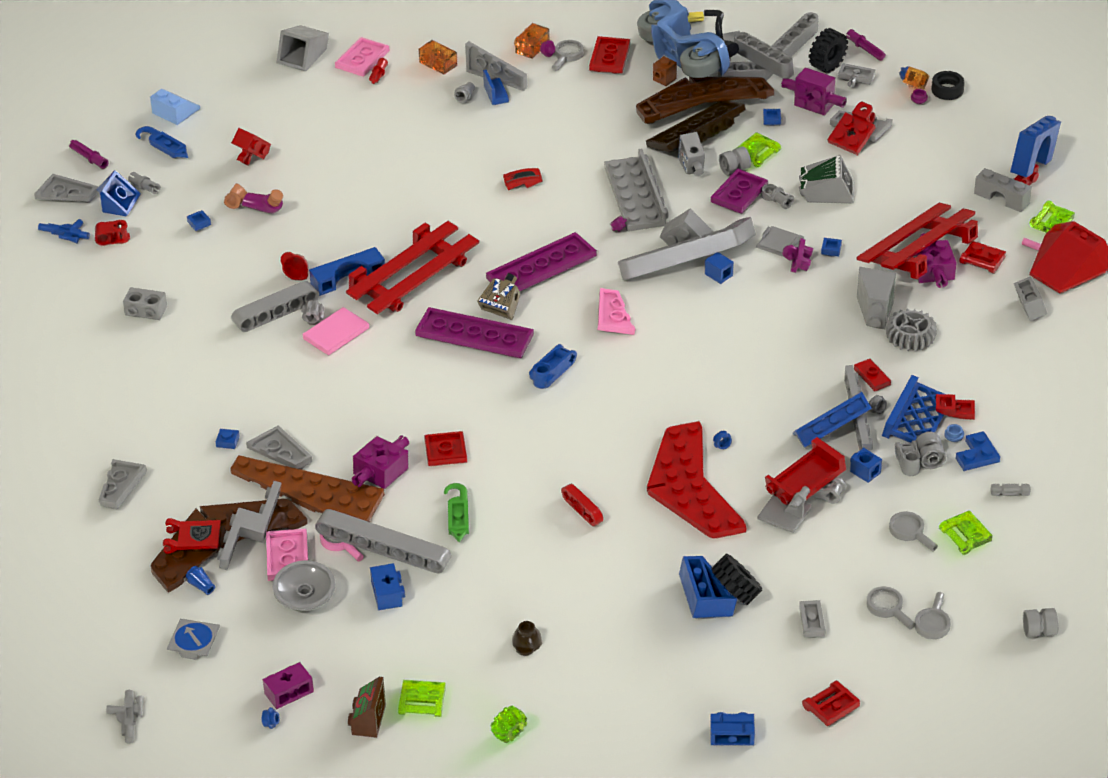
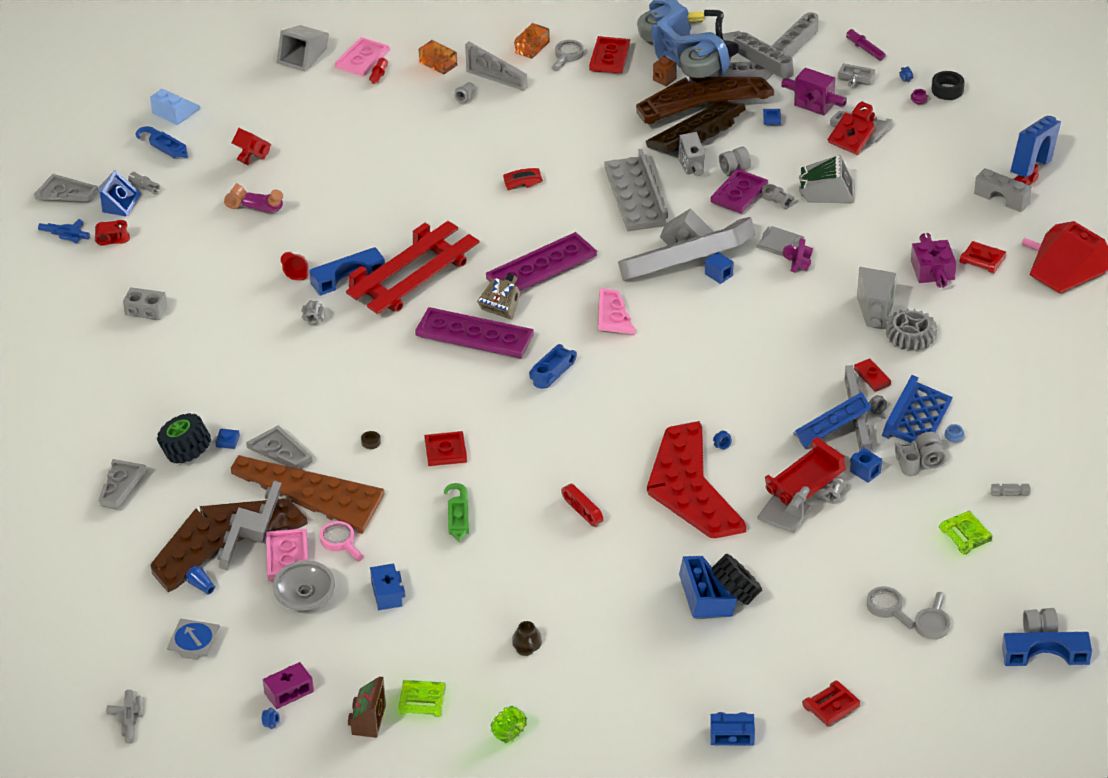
(92, 156): magenta axle -> none
(183, 438): none -> black wheel
(192, 535): red flag -> none
(198, 220): blue plate -> none
(274, 306): light grey beam -> none
(335, 331): bright pink tile -> none
(370, 440): none -> dark brown tile
(380, 462): magenta brick -> none
(383, 541): light grey beam -> none
(495, 89): blue panel -> none
(547, 48): magenta plate -> none
(618, 223): magenta plate -> none
(756, 144): clear neon green plate -> none
(812, 618): light grey plate -> none
(828, 50): black tyre -> none
(831, 247): blue plate -> none
(909, 527): light grey piece -> none
(916, 78): clear orange brick -> none
(938, 228): red fence -> none
(949, 406): red slope -> none
(980, 452): blue plate -> none
(1030, 298): light grey brick -> none
(1058, 216): clear neon green plate -> none
(1071, 646): none -> blue arch

